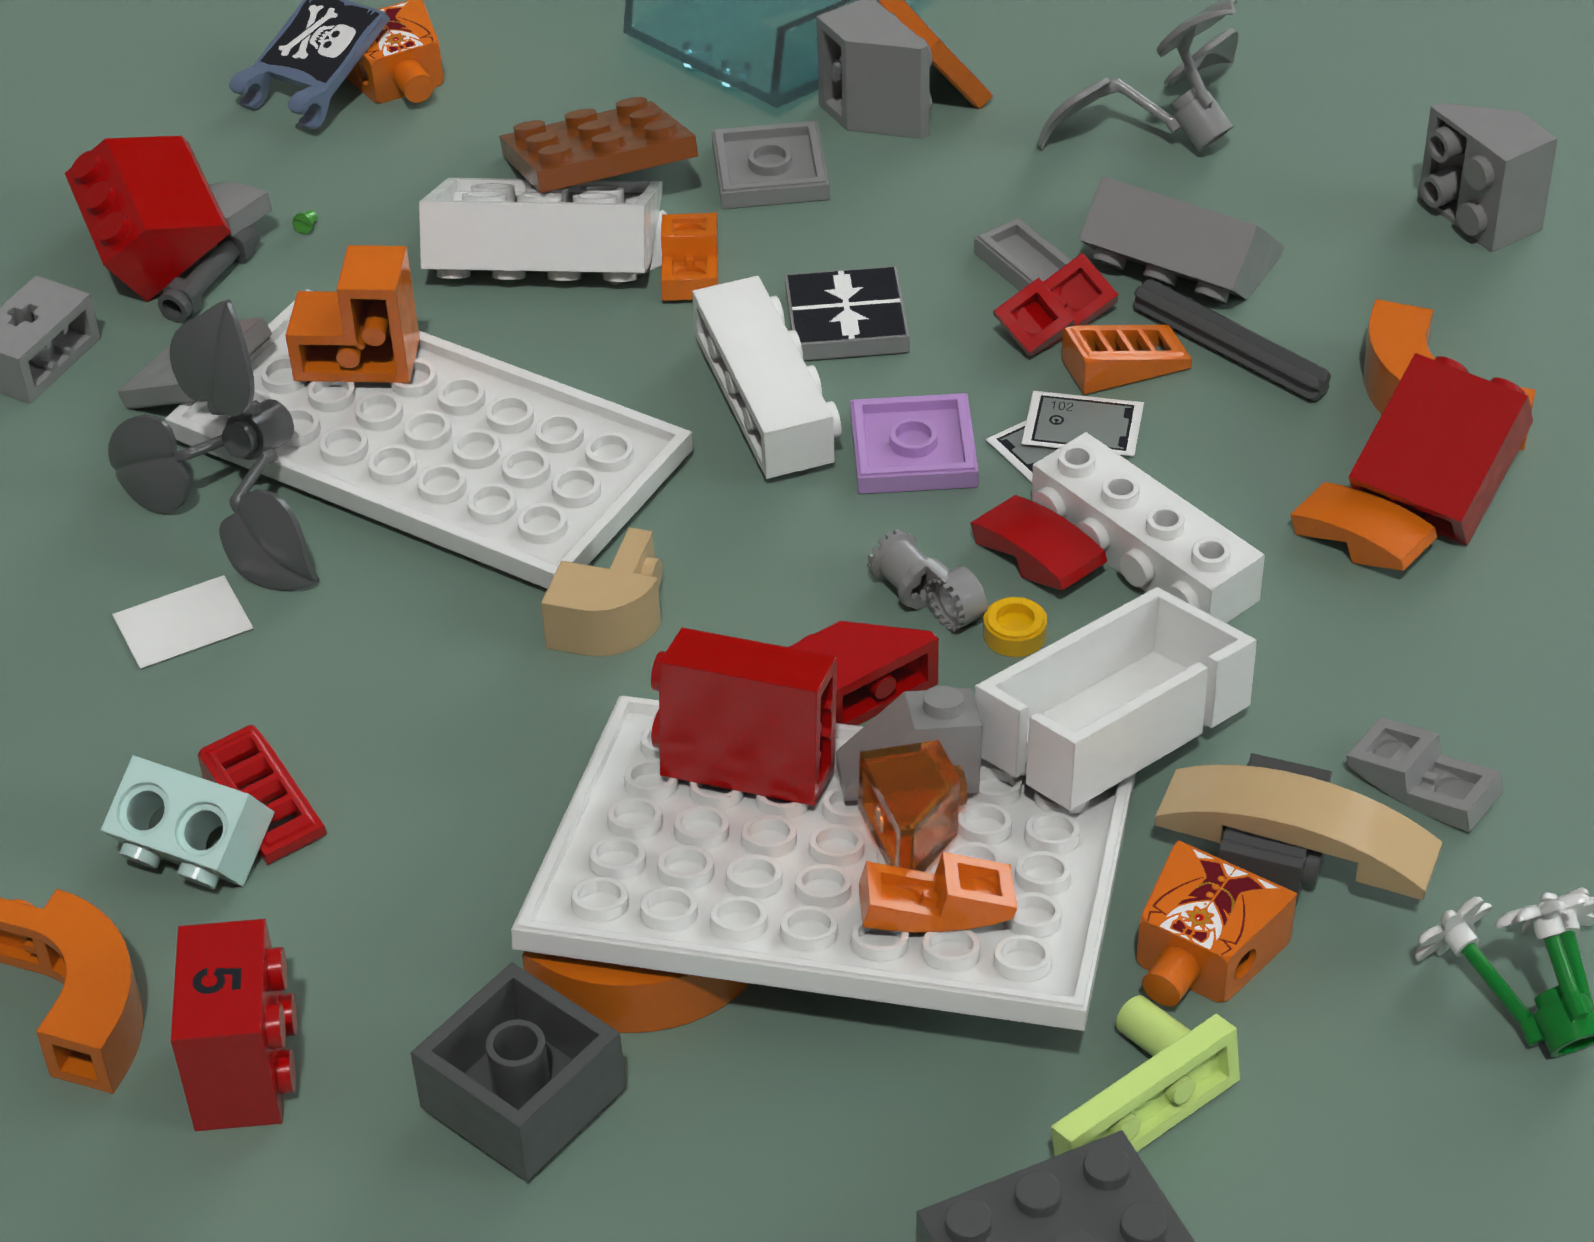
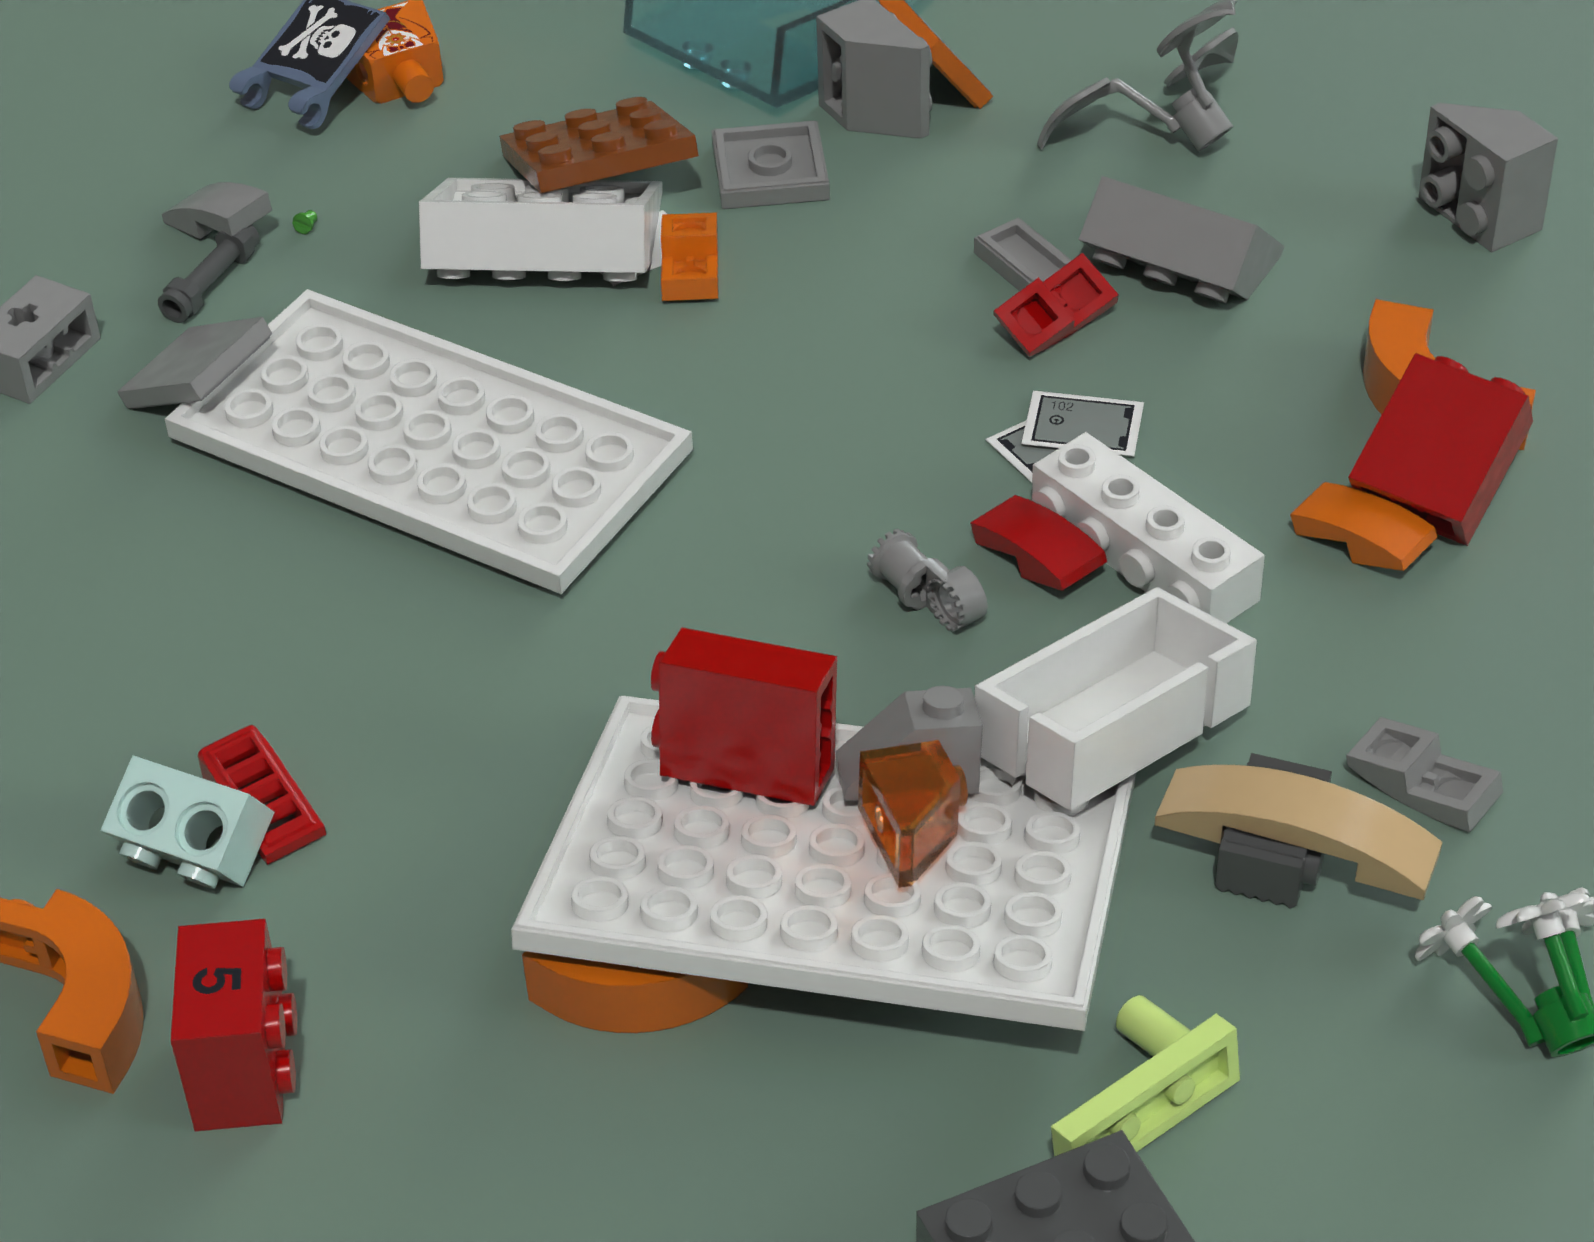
(146, 208): red slope -> none
(182, 621): white sticker -> none
(215, 367): dark grey plant -> none
(363, 328): orange brick -> none
(519, 1070): dark grey brick -> none
(602, 608): tan brick -> none
(765, 377): white brick -> none
(848, 312): tile -> none
(875, 665): red slope -> none
(913, 443): lavender tile -> none
(957, 897): orange slope -> none
(1015, 626): yellow tile -> none
(1111, 354): orange slope -> none
(1209, 927): orange torso -> none
(1232, 340): dark grey axle -> none

